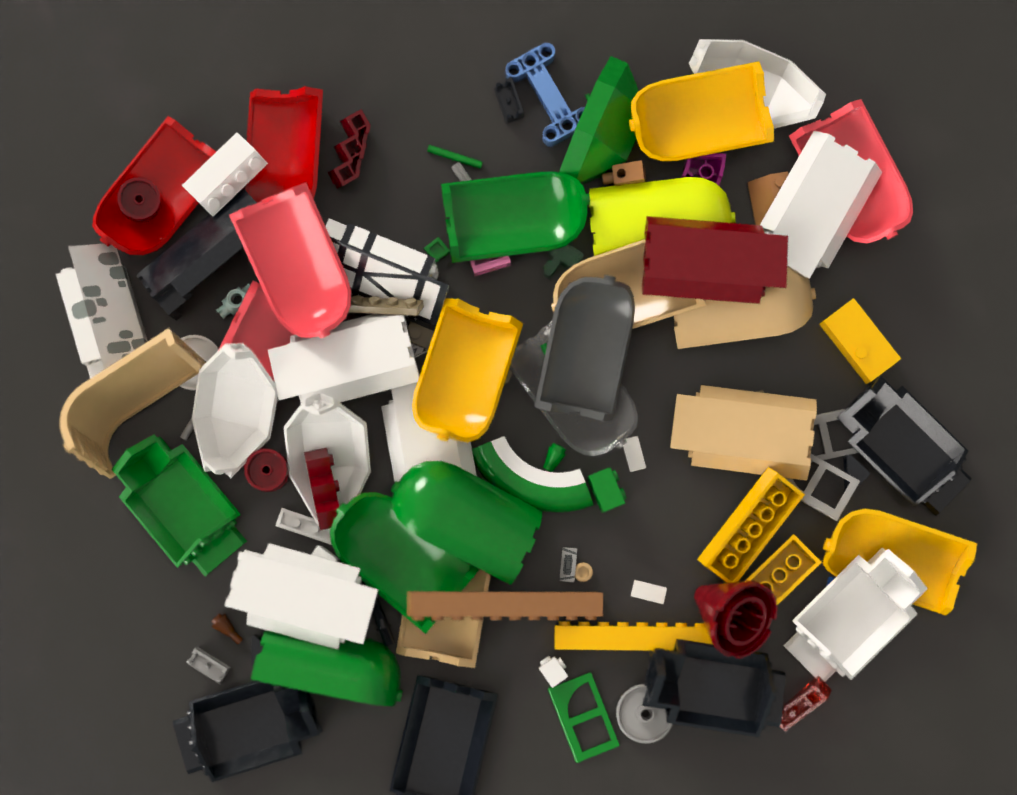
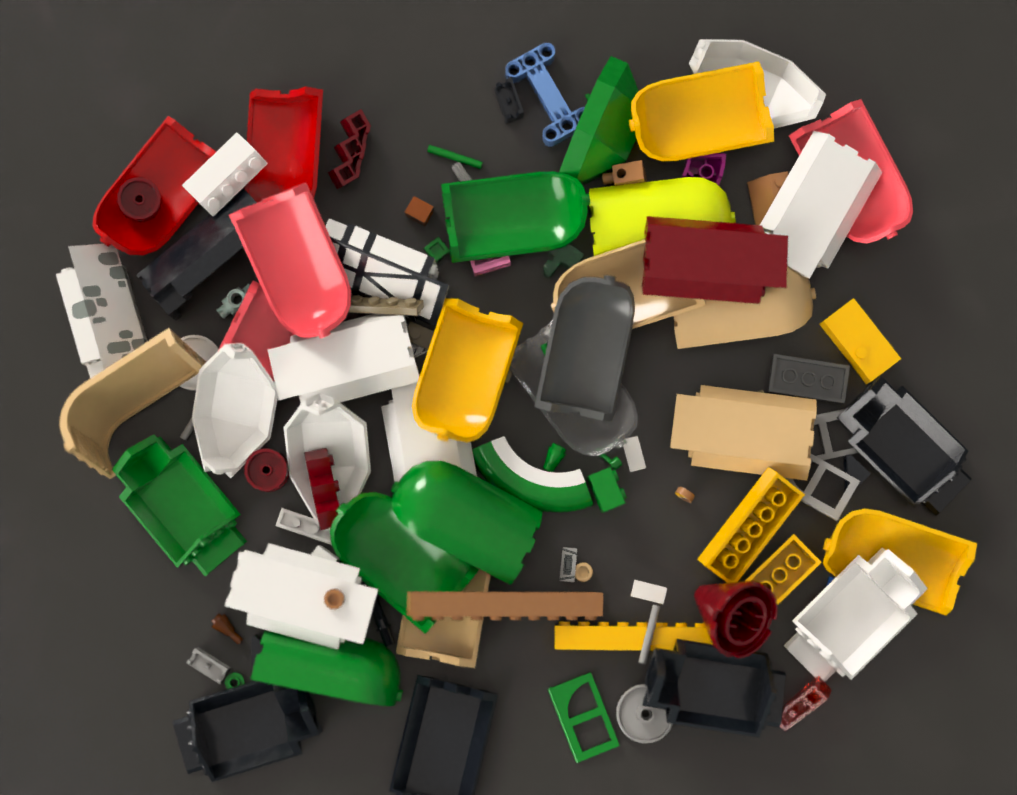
(237, 676): none -> green plate
(334, 598): none -> medium nougat tile
(419, 211): none -> dark orange panel
(553, 670): white brick -> none
(615, 463): none -> green hand
(649, 634): none -> light grey bar
(685, 494): none -> medium nougat tile
(808, 378): none -> dark grey plate

